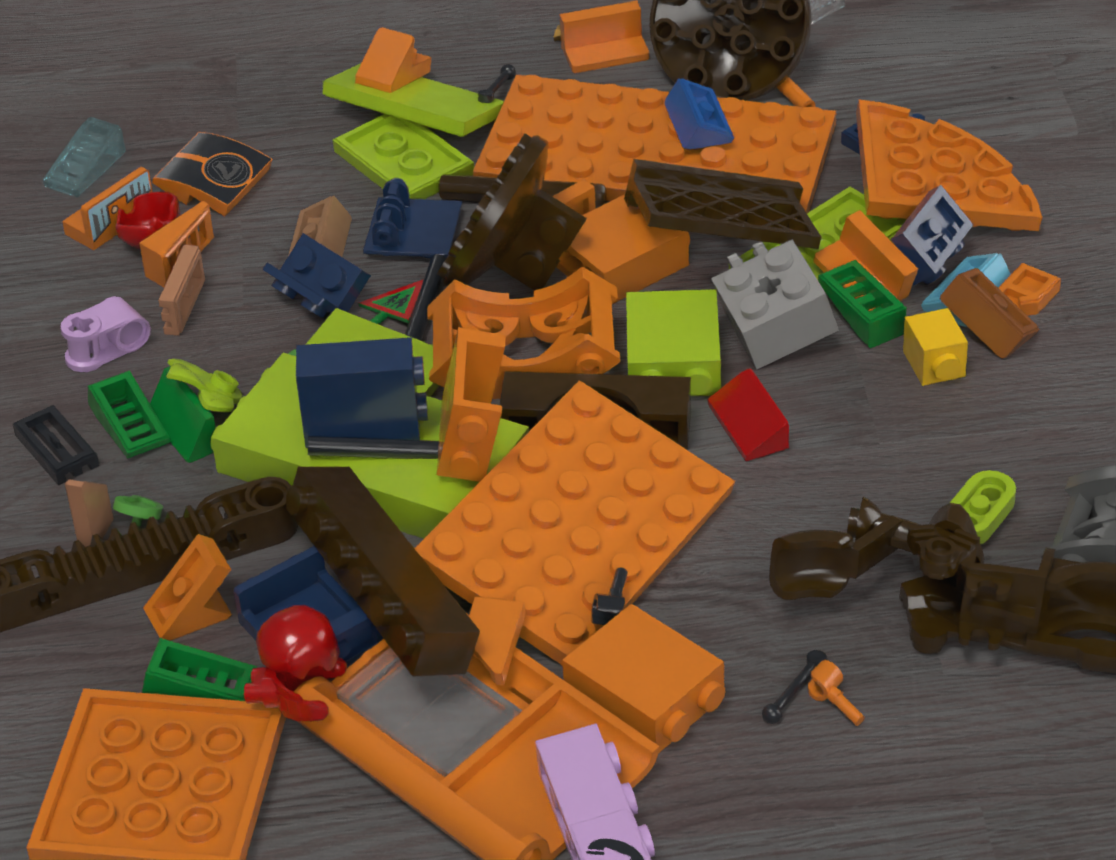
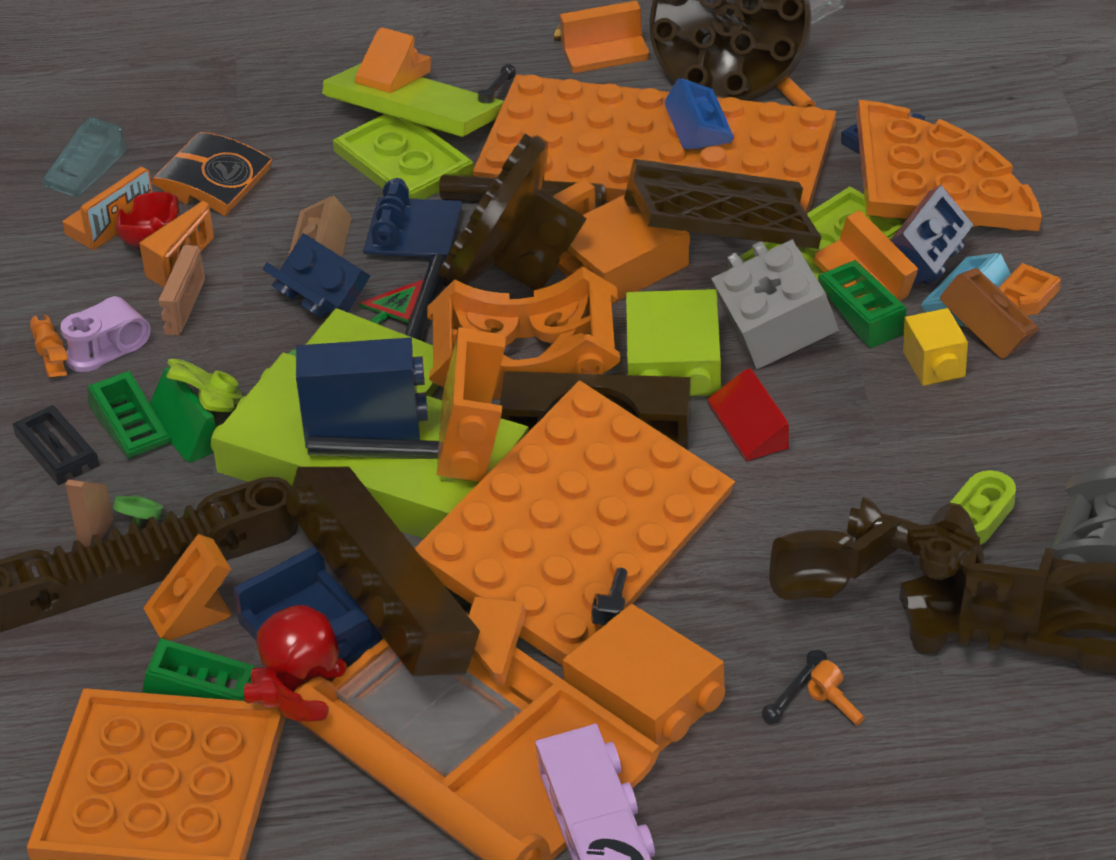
(49, 346): none -> orange piece

